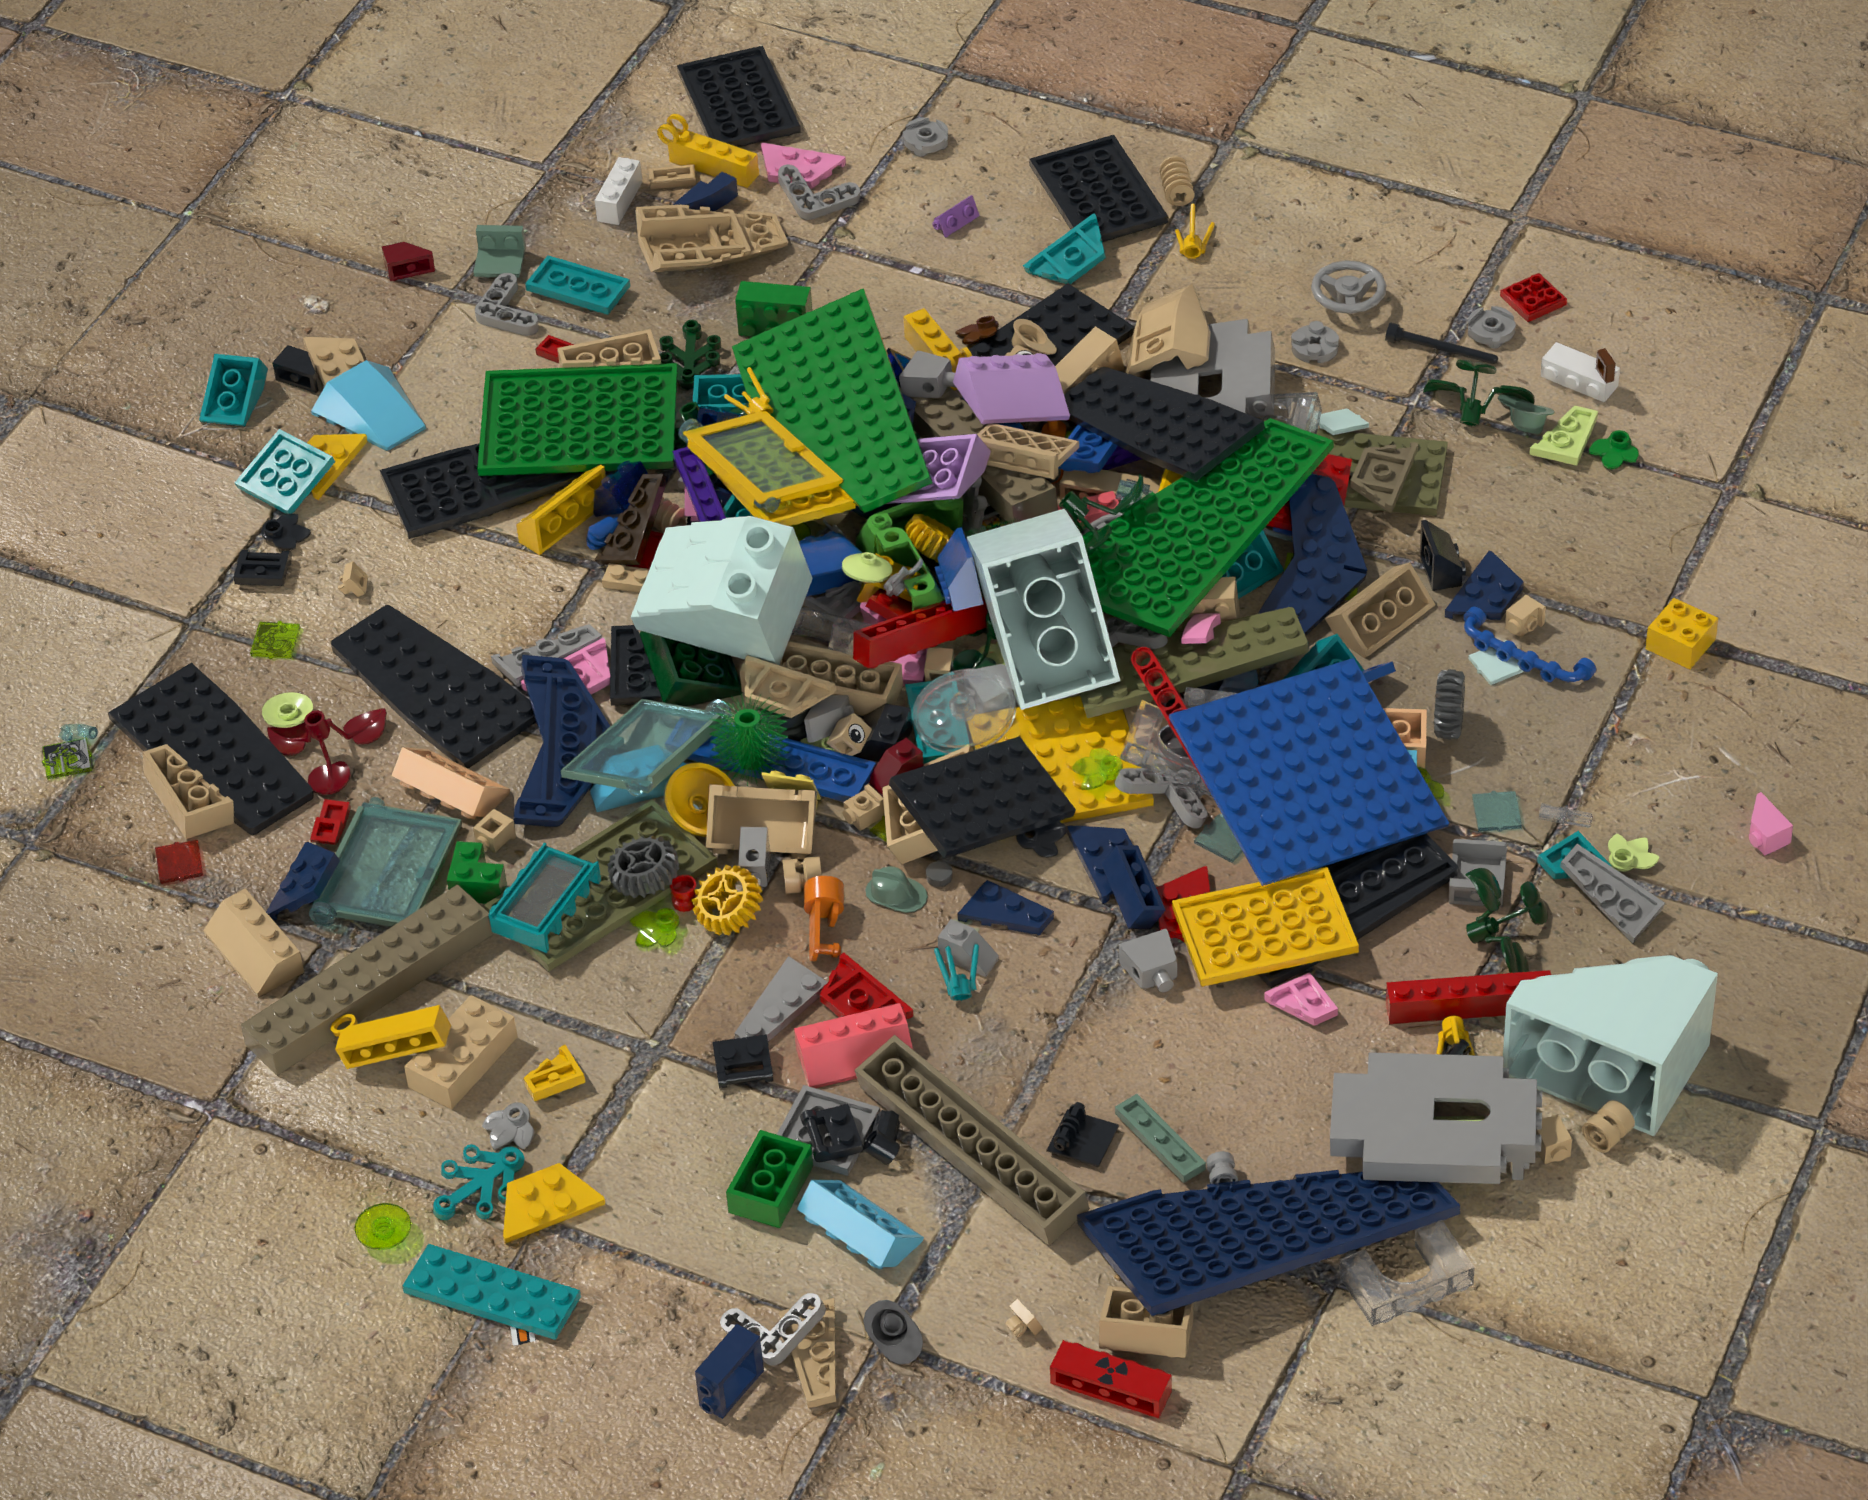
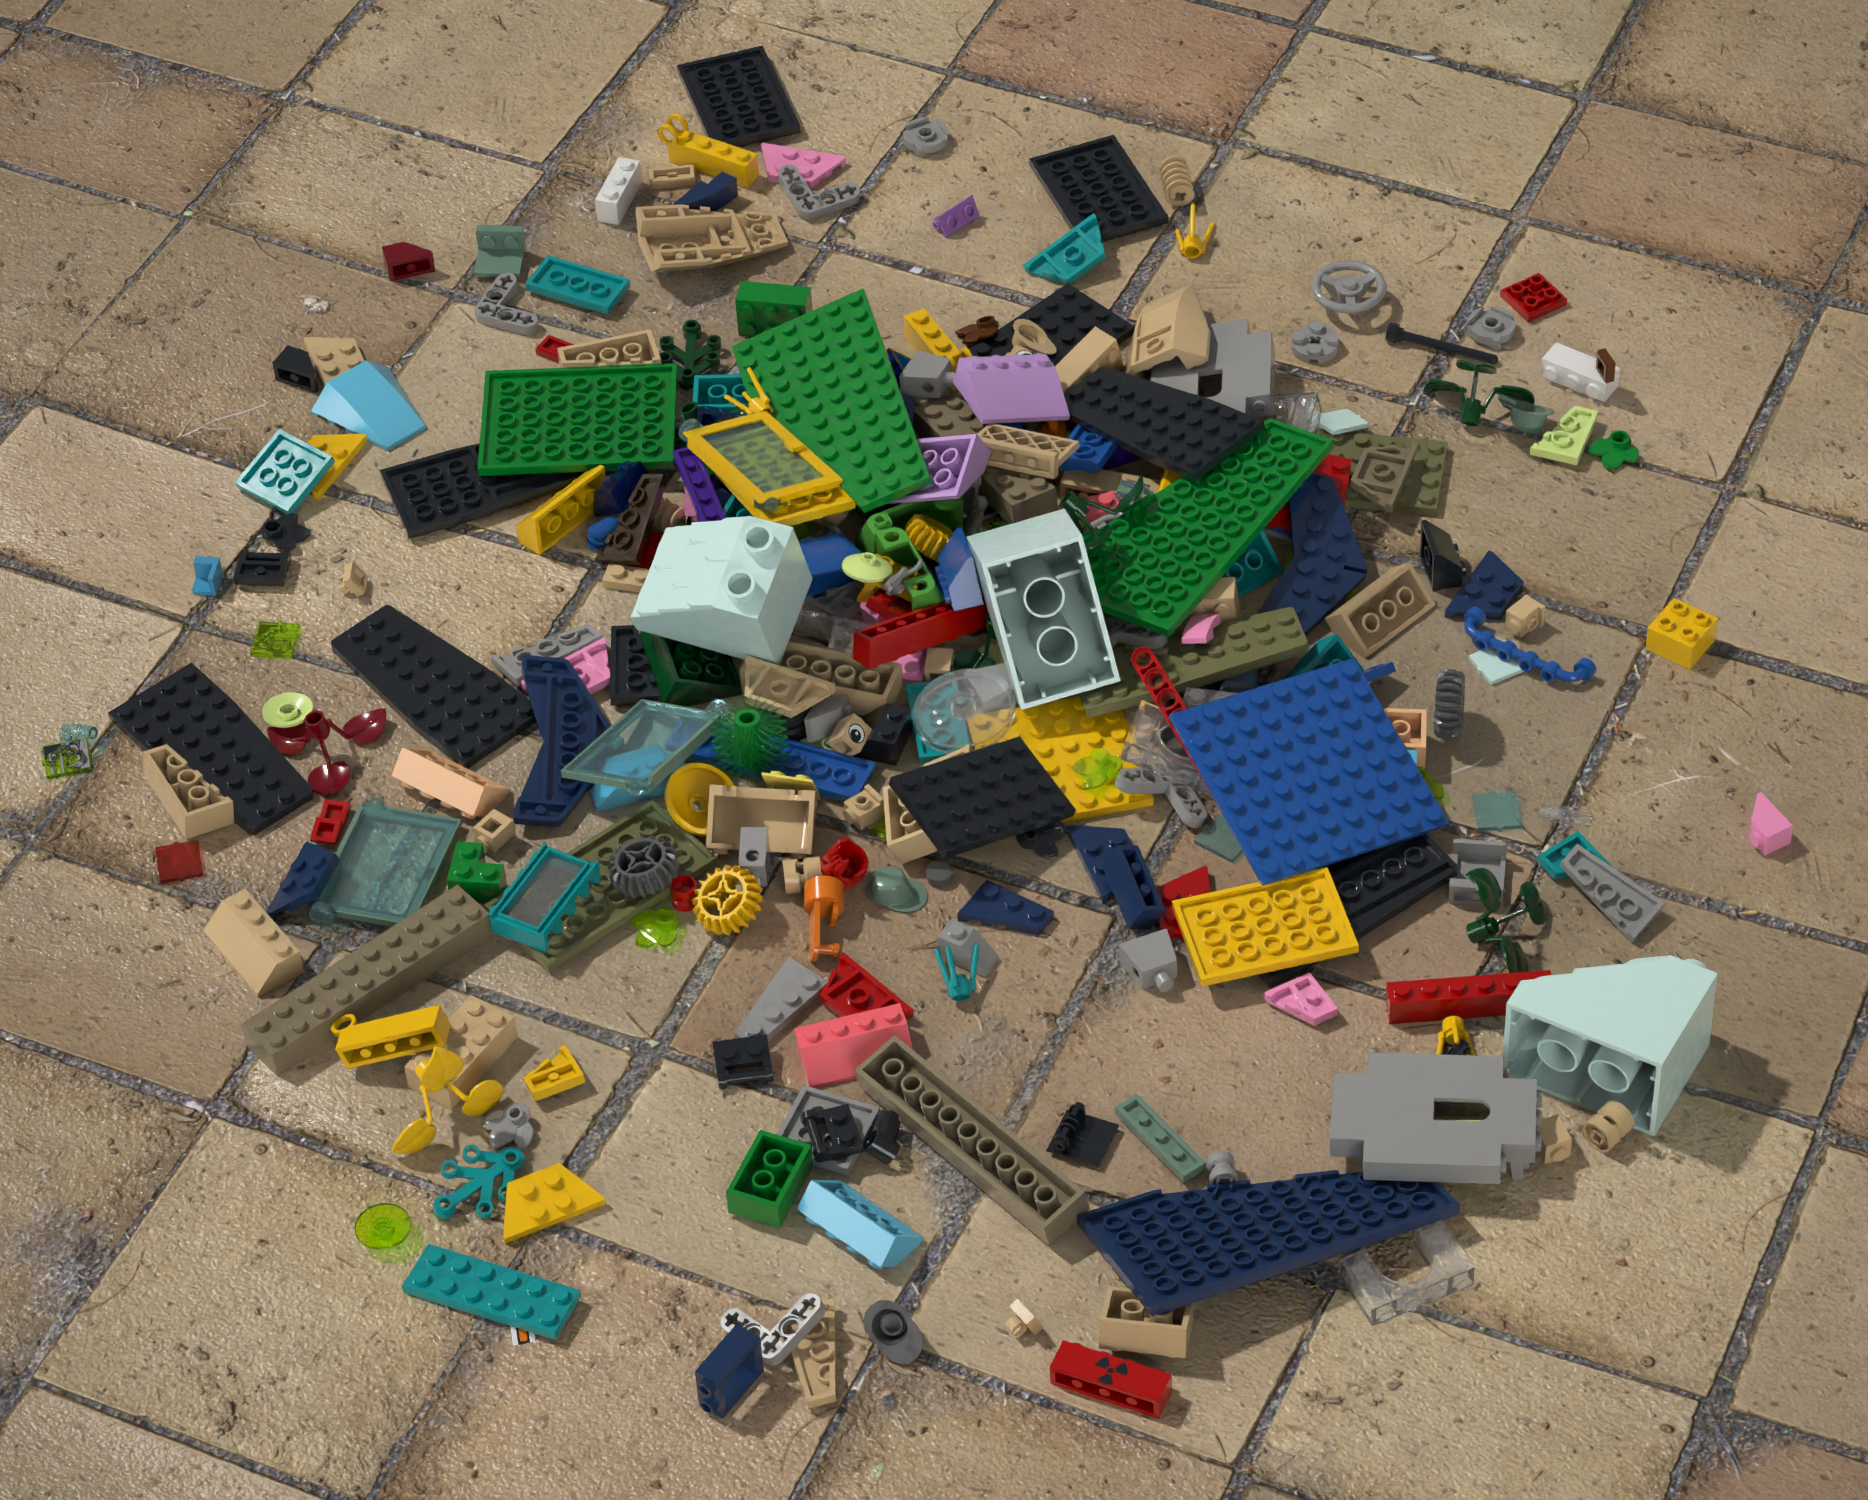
(208, 575): none -> dark azure panel
(233, 389): teal slope -> none
(433, 1075): none -> yellow plant
(846, 862): none -> red helmet
(896, 760): dark red slope -> none
(1630, 854): yellowish green plate -> none

